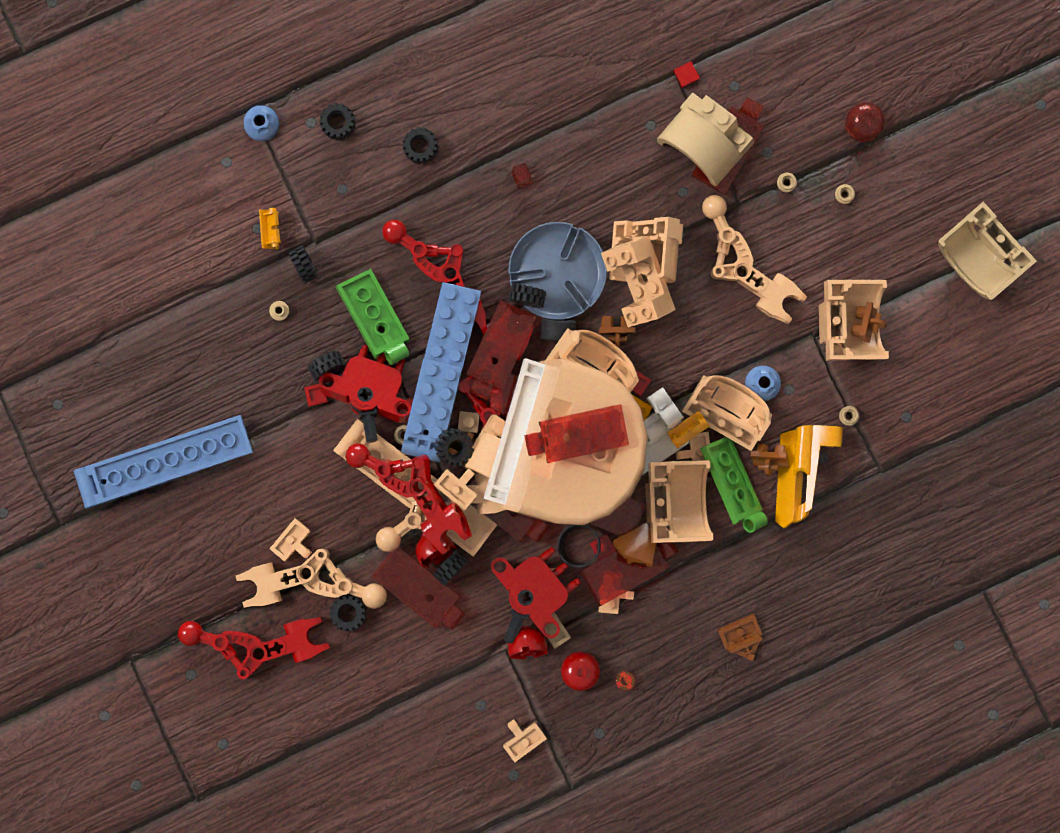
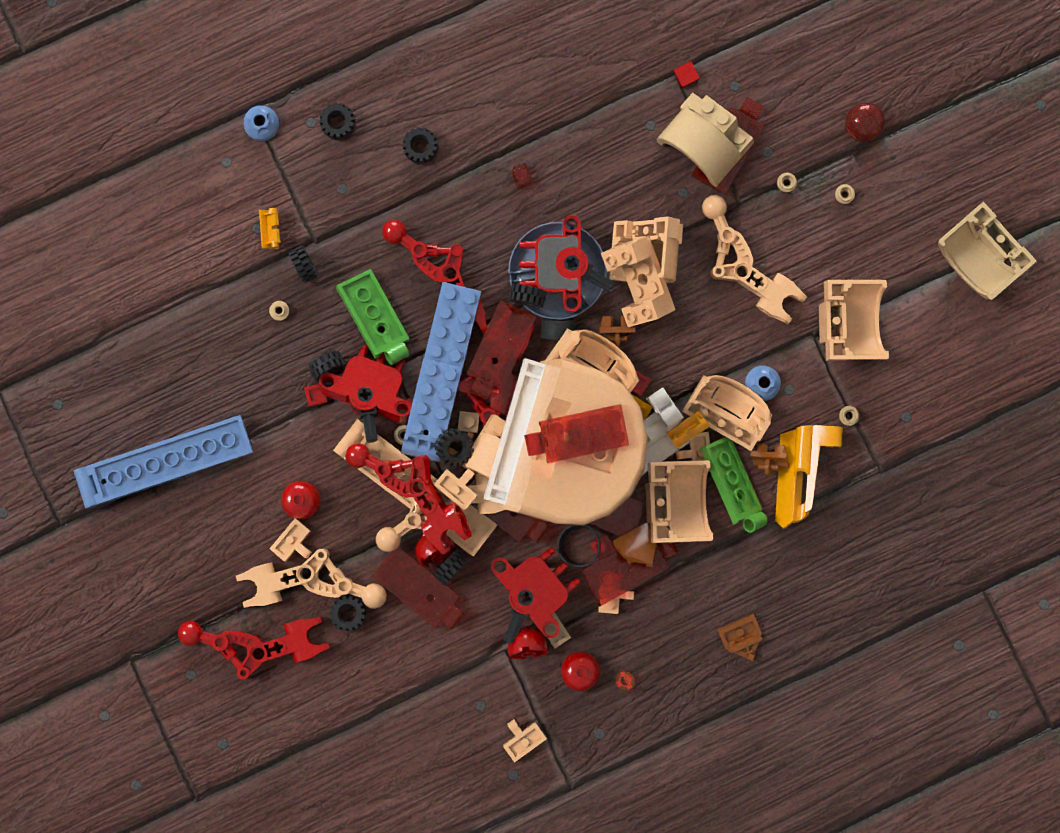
(300, 500): none -> red cylinder
(552, 269): none -> piece
(870, 323): dark orange hips -> none

